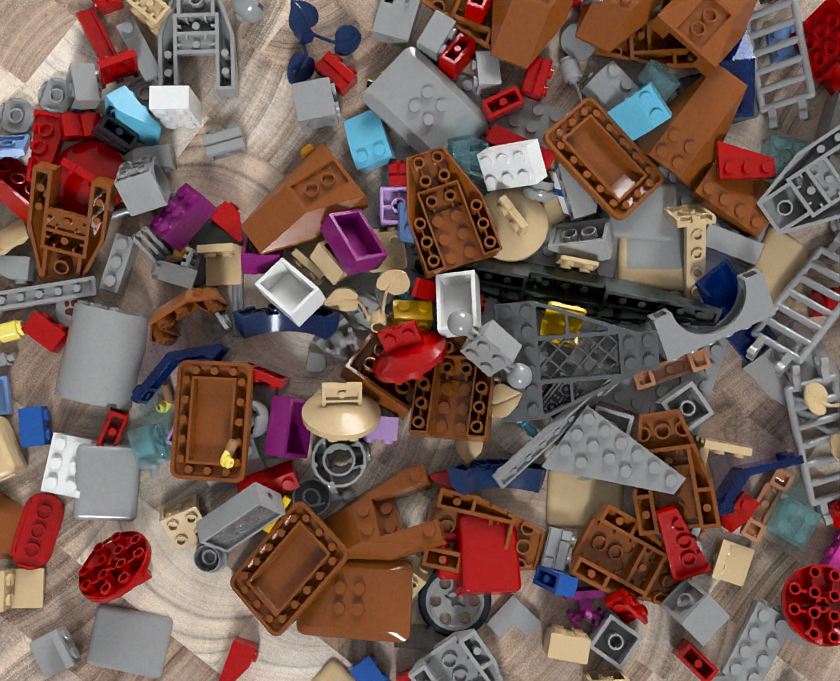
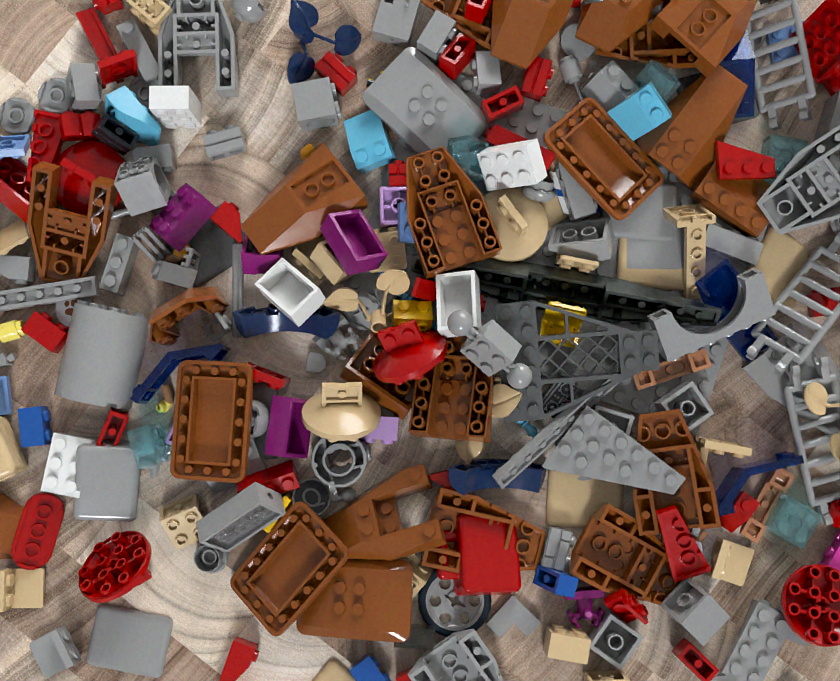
(222, 264): tan bracket -> none
(226, 458): arm -> none

